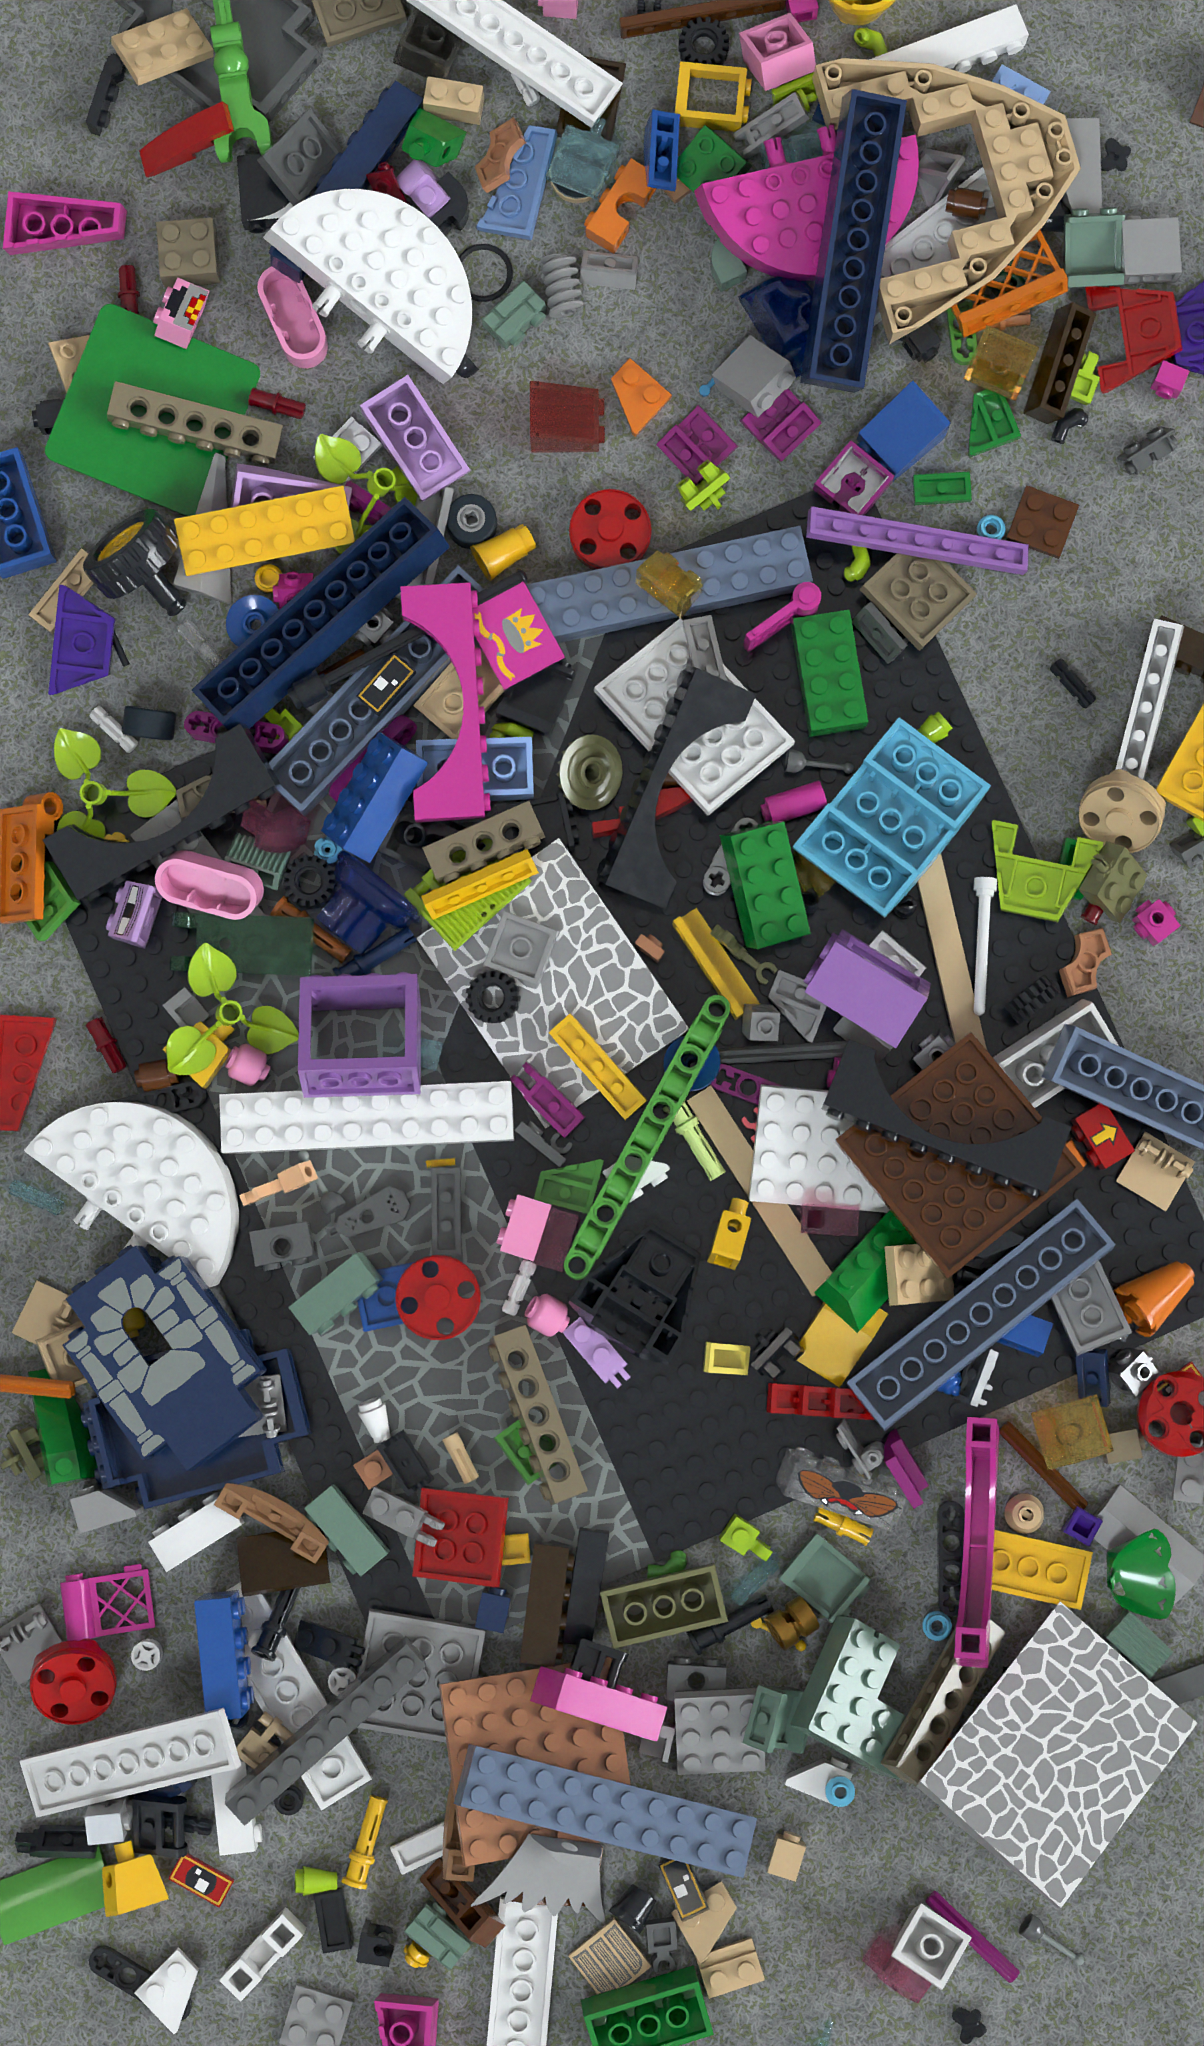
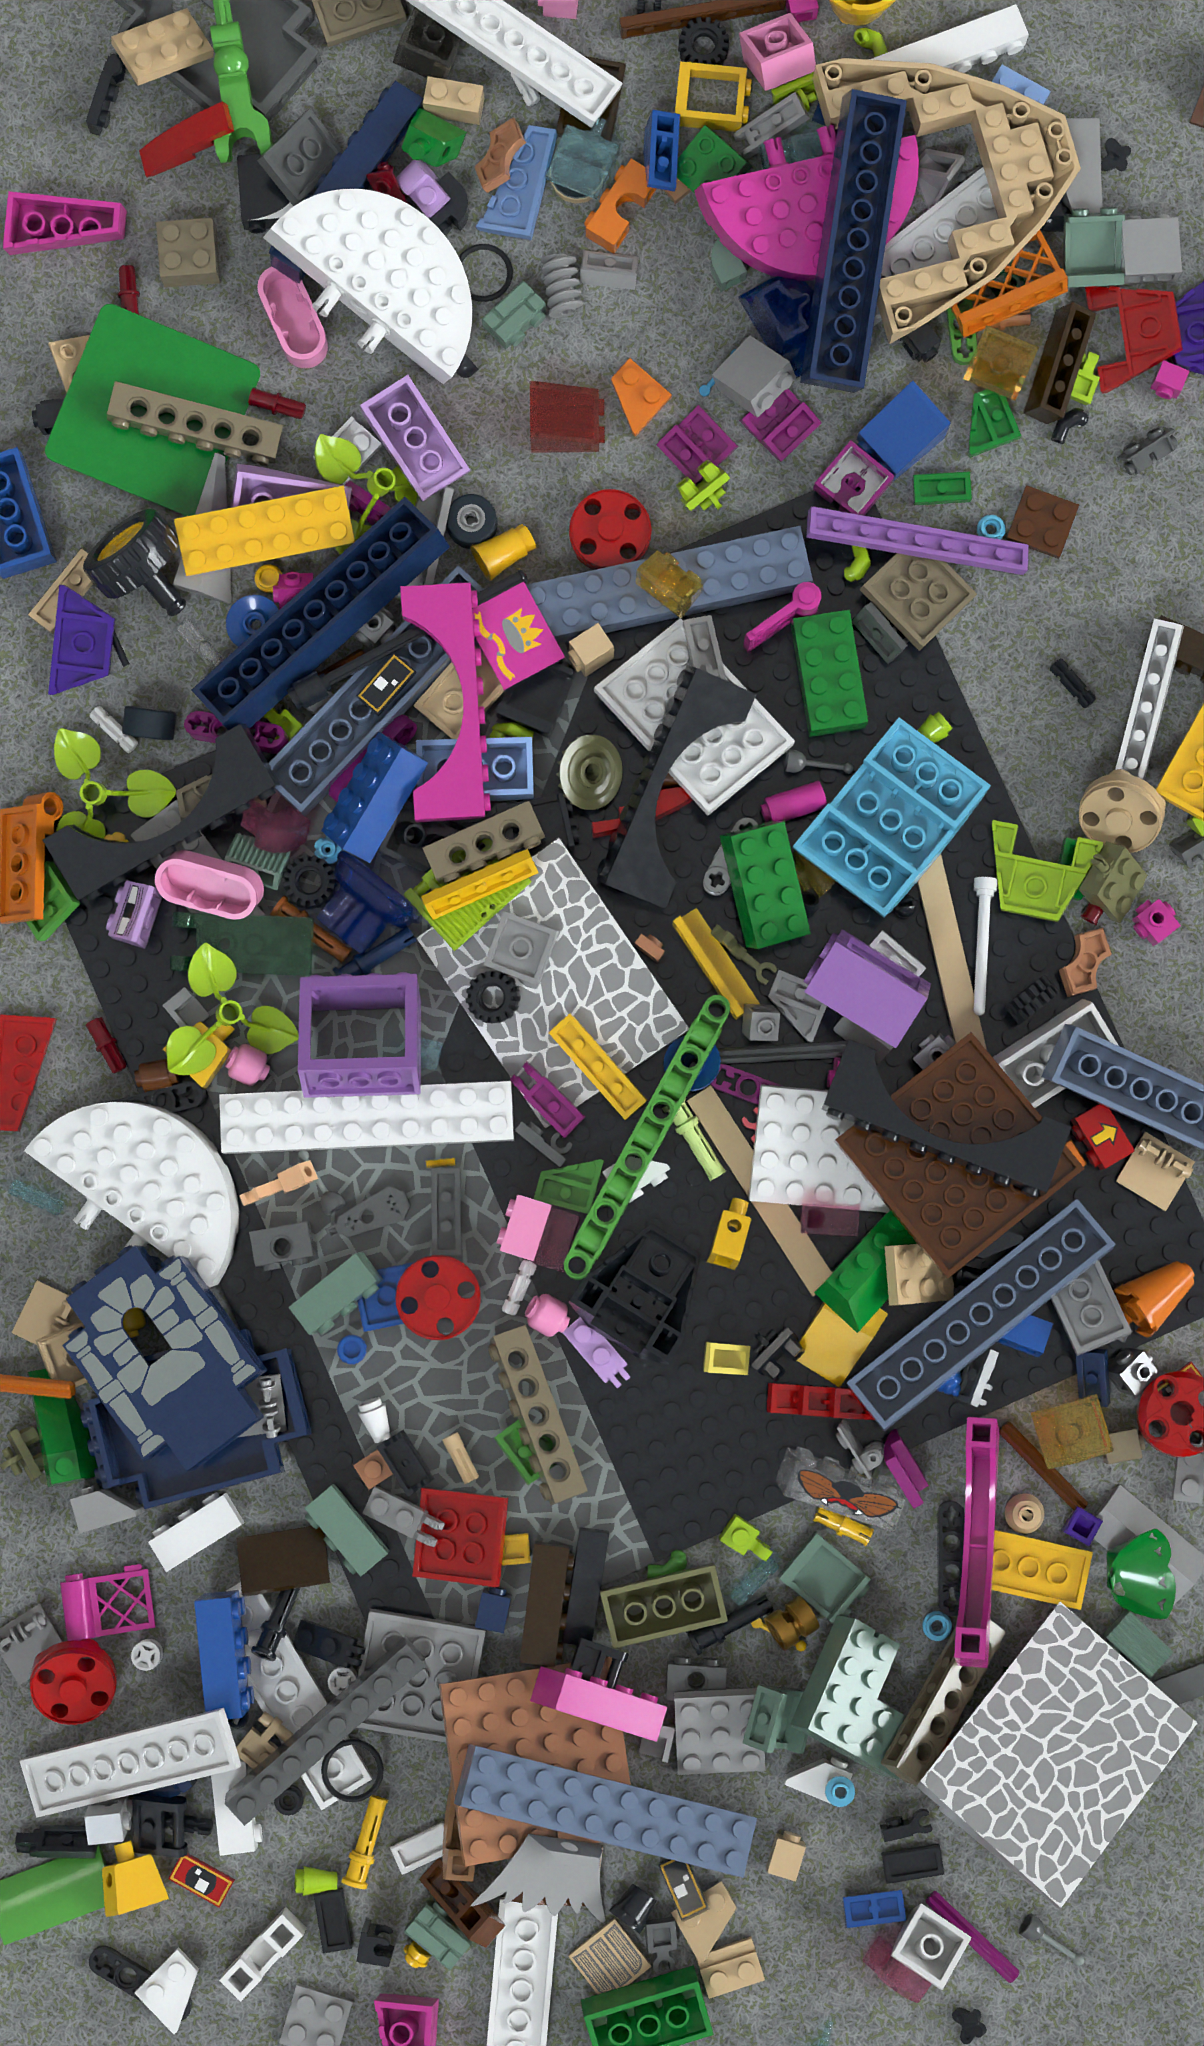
(181, 312): brick -> none
(275, 1514): medium nougat slope -> none
(352, 1349): none -> blue tile
(372, 1790): none -> black tyre
(590, 650): none -> tan brick
(874, 1909): none -> blue hinge
(898, 1828): none -> black plate
(912, 1863): none -> black tile
(966, 203): reddish brown brick -> none

